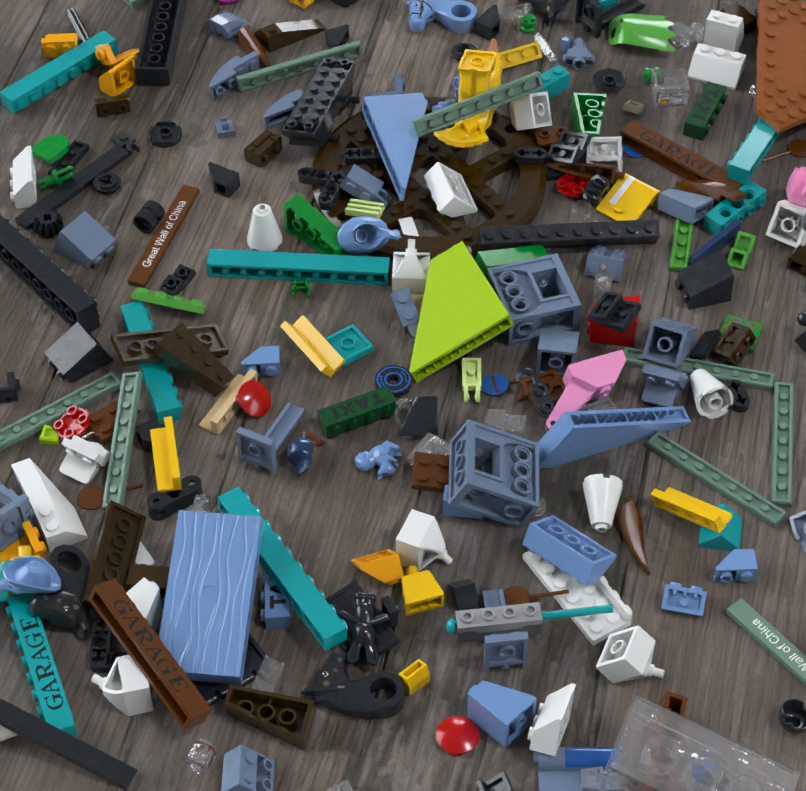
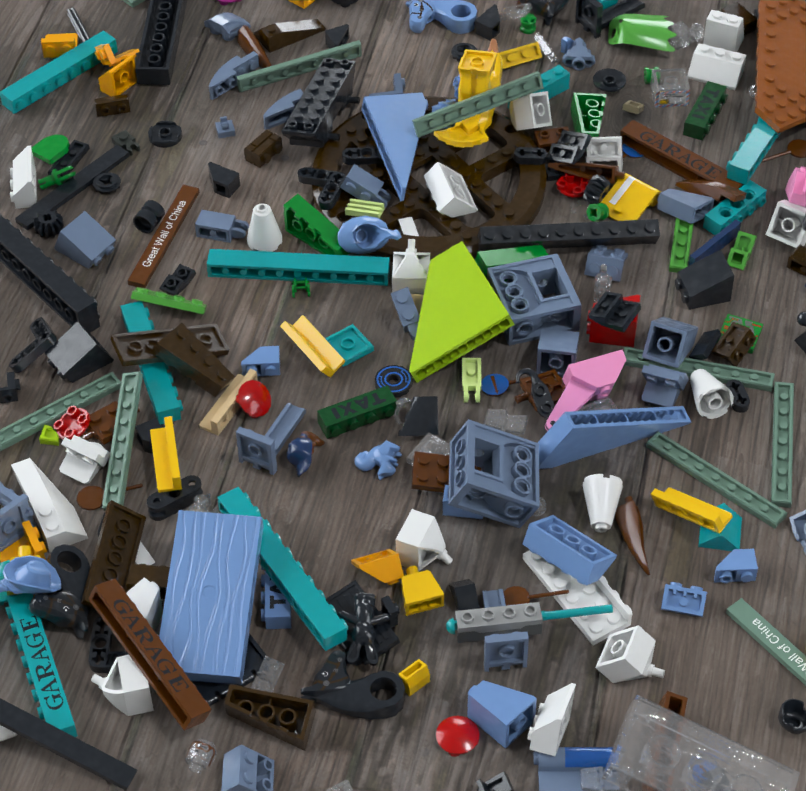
(44, 340): none -> black beam
(219, 226): none -> sand blue hinge
(602, 212): none -> green wheel

